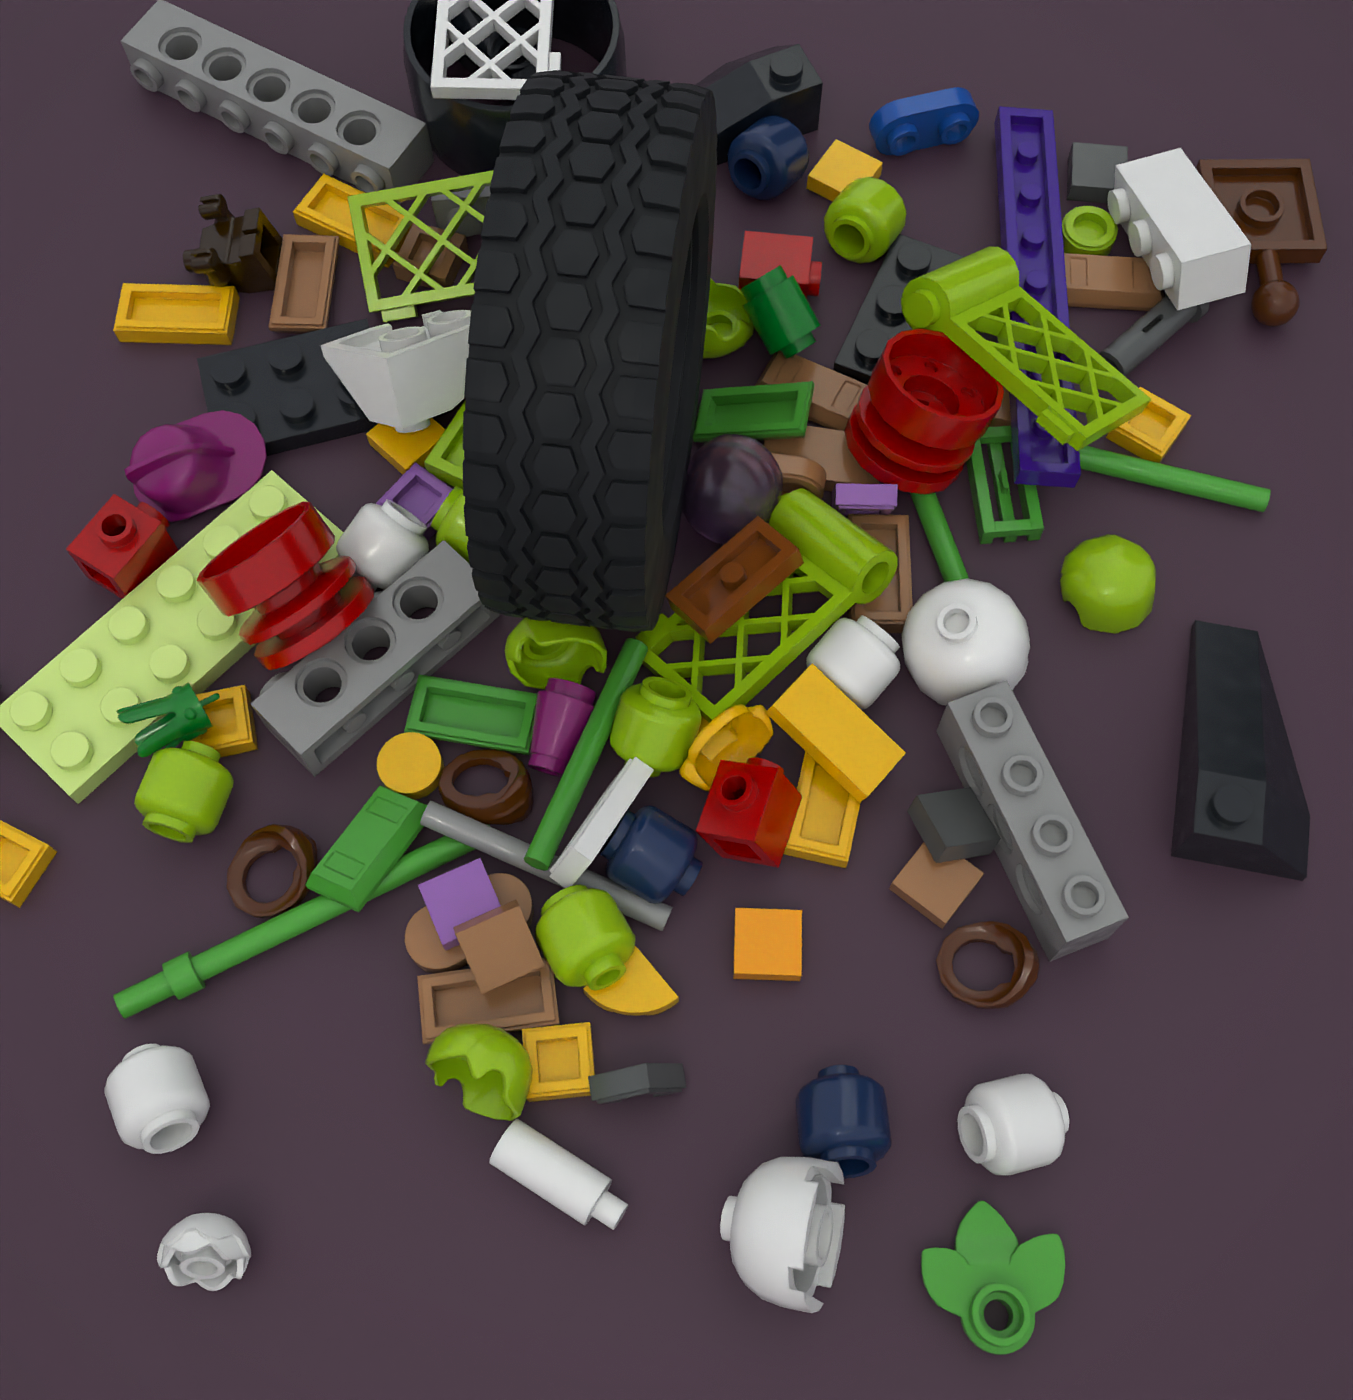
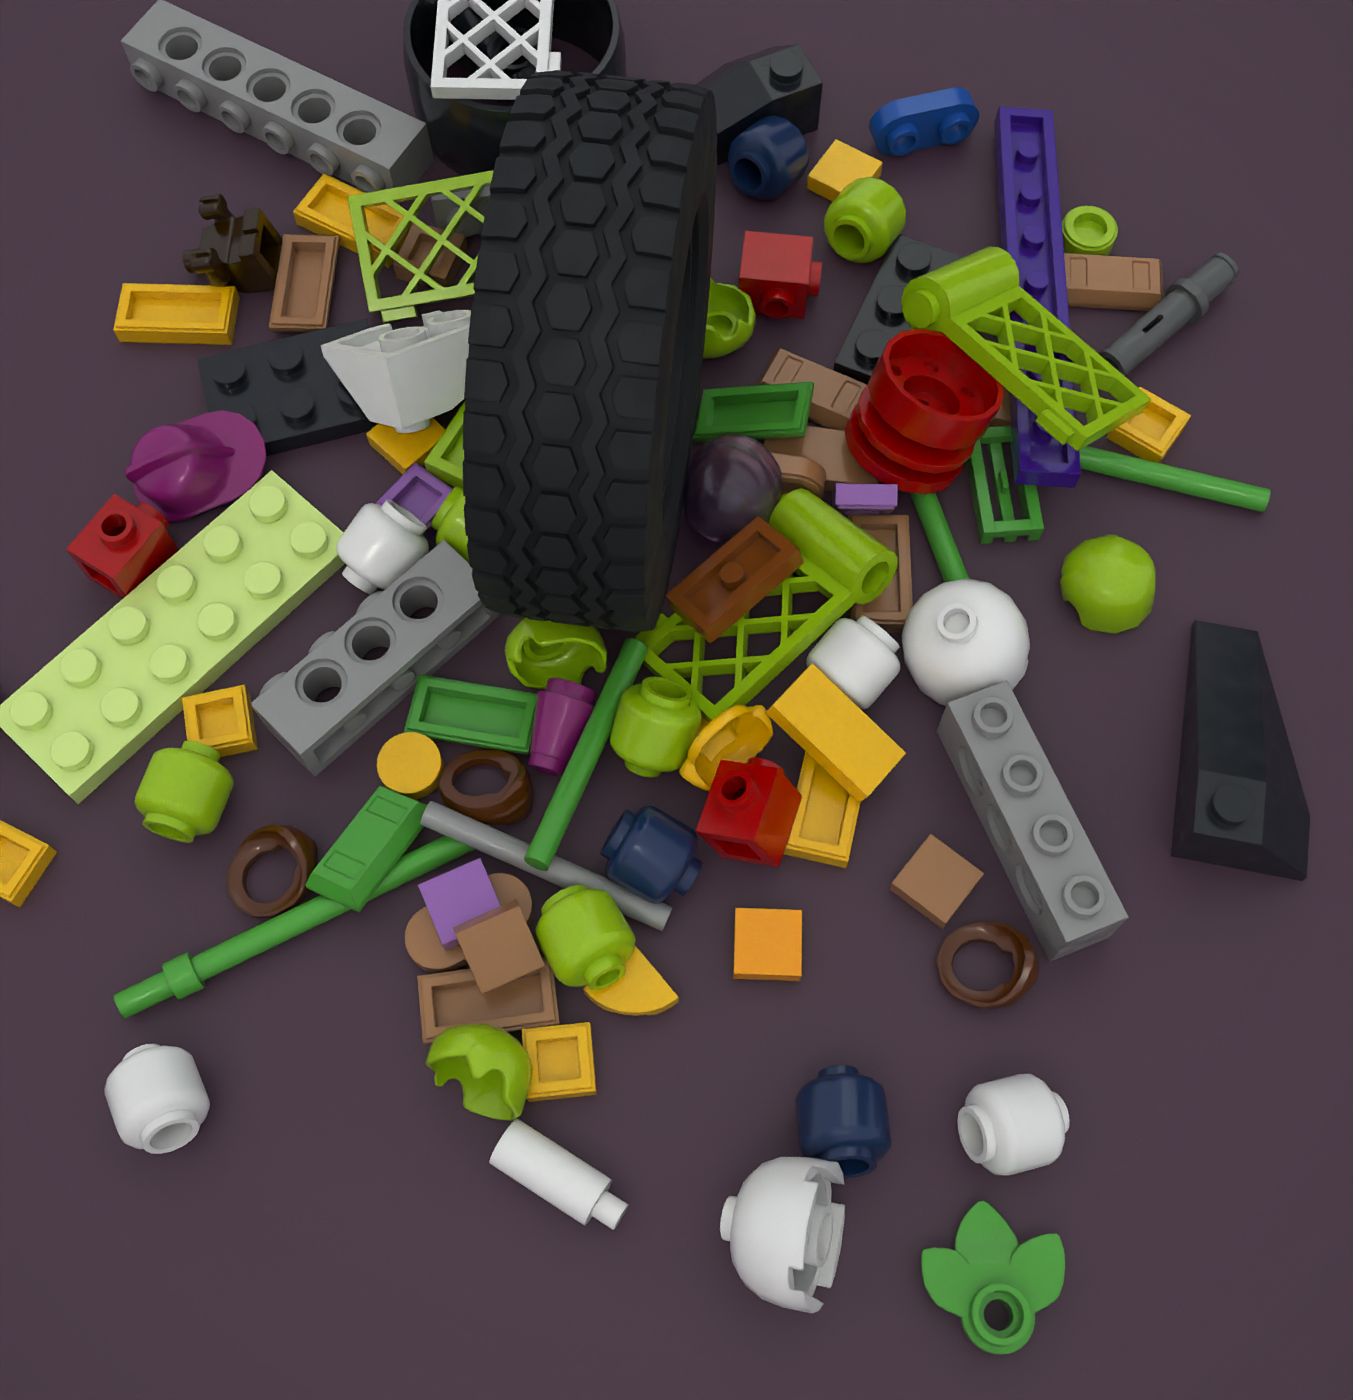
(183, 719): green piece -> none
(204, 1251): white plate -> none
(293, 595): red wheel -> none
(600, 822): white tile -> none
(637, 1080): dark grey tile -> none
(780, 313): green brick -> none
(953, 825): dark grey tile -> none
(1093, 170): dark grey tile -> none
(1179, 229): white brick -> none
(1280, 217): reddish brown plate -> none

